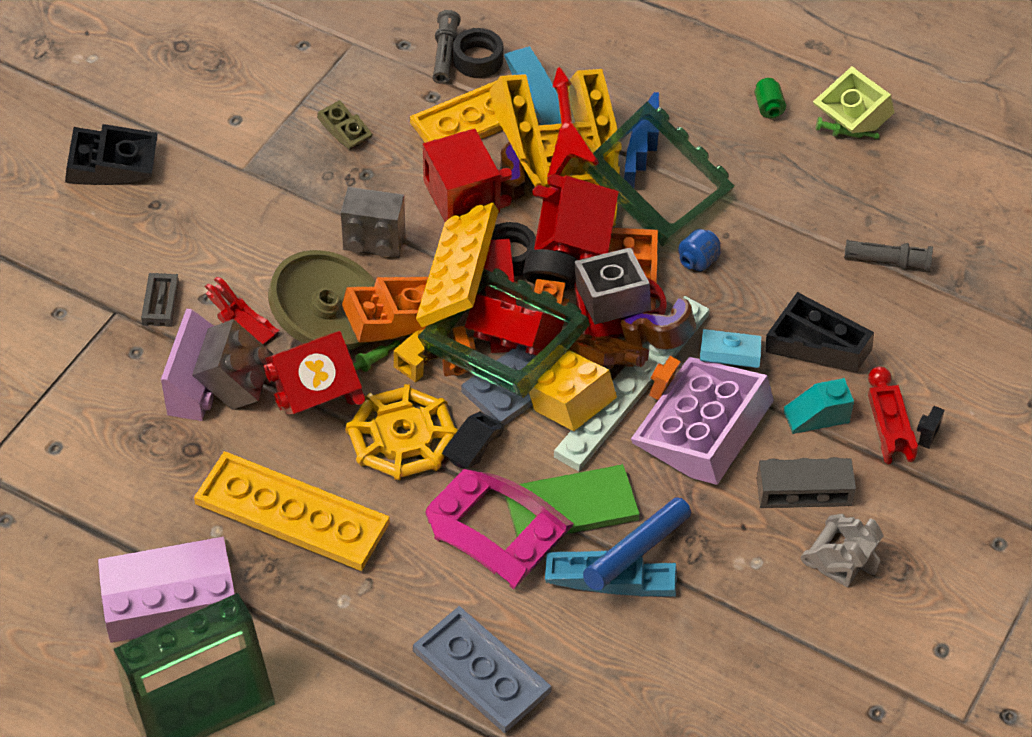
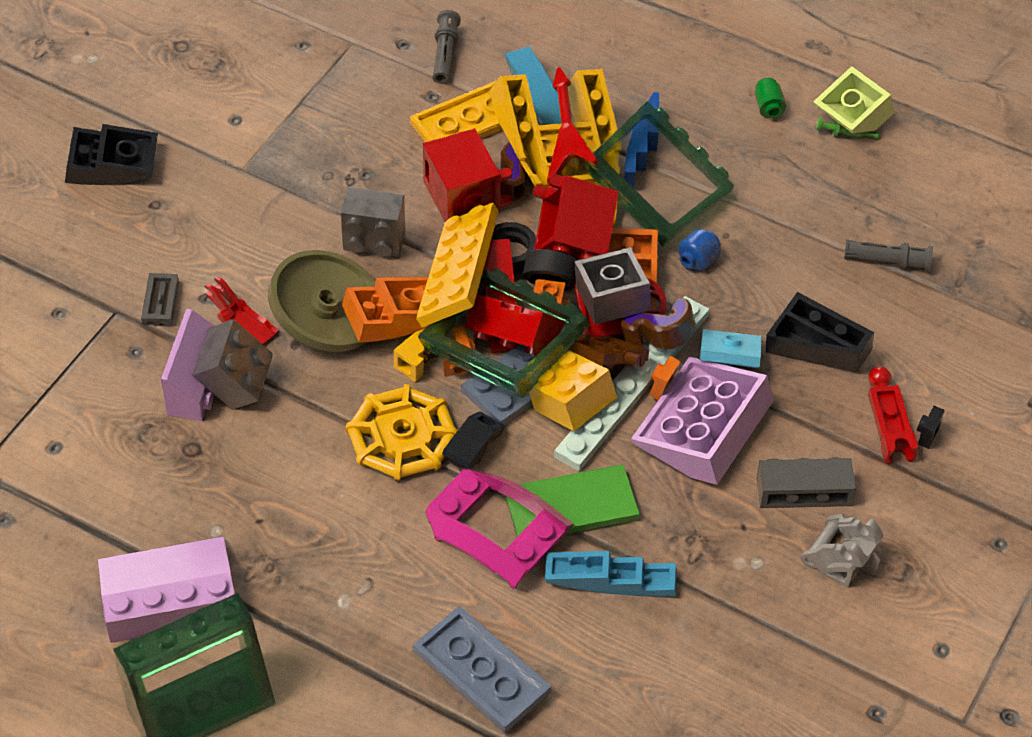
(292, 510): yellow plate -> none
(314, 374): red container -> none
(343, 126): olive slope -> none
(364, 361): bright green piece -> none
(478, 66): black tyre -> none
(636, 544): blue piece -> none
(820, 407): teal slope -> none

